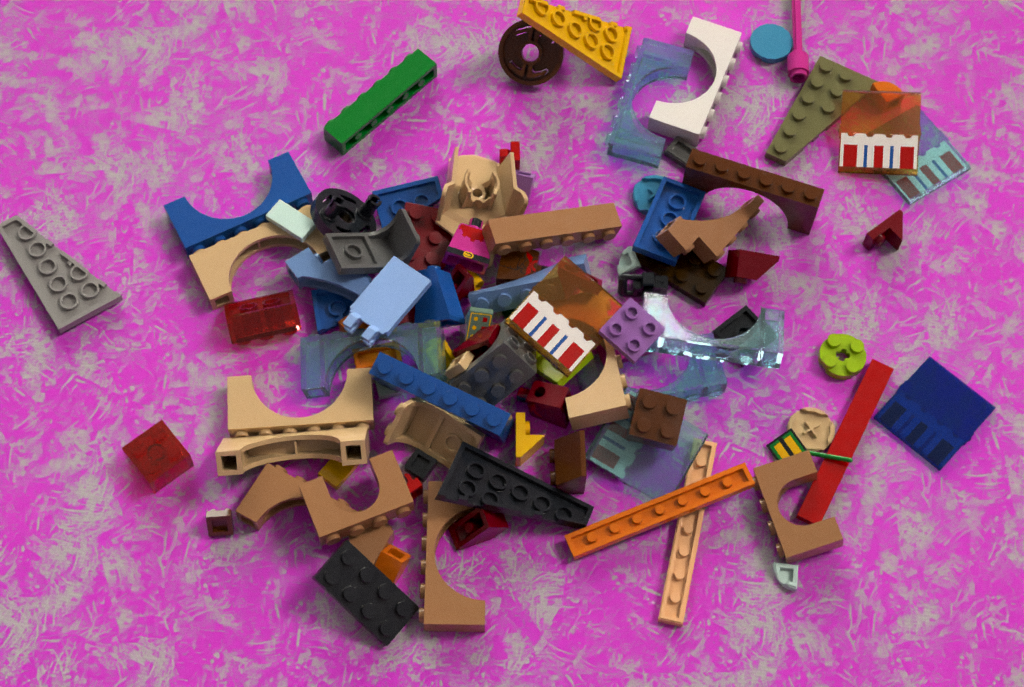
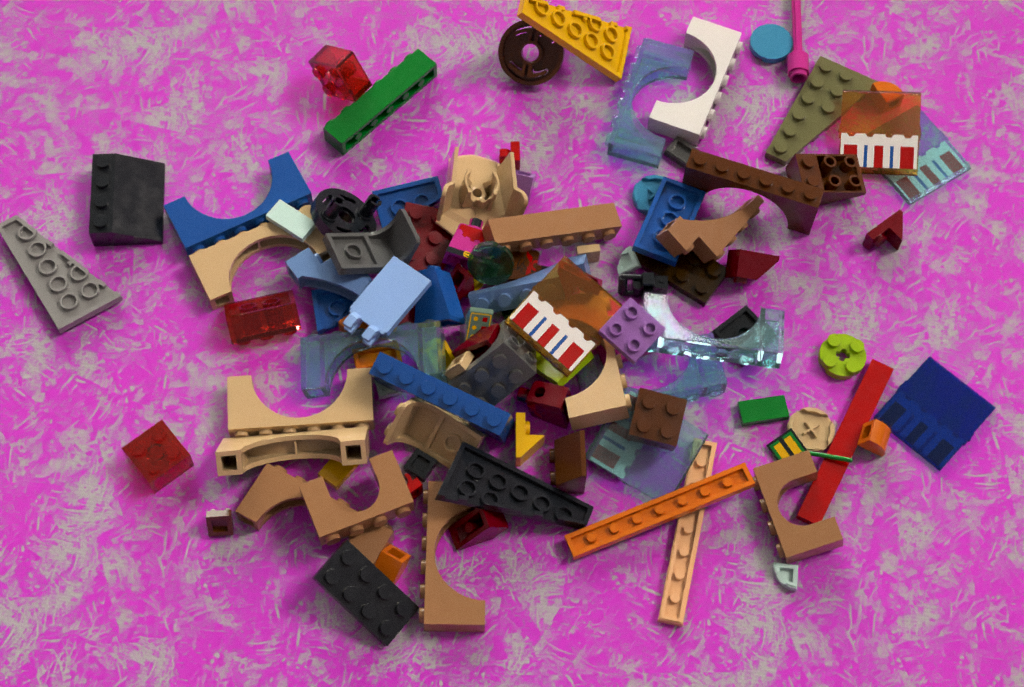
(126, 201): none -> black slope
(340, 73): none -> clear red brick
(490, 263): none -> clear green tile
(592, 252): none -> tan tile
(763, 410): none -> green tile
(834, 173): none -> reddish brown slope
(874, 437): none -> orange brick

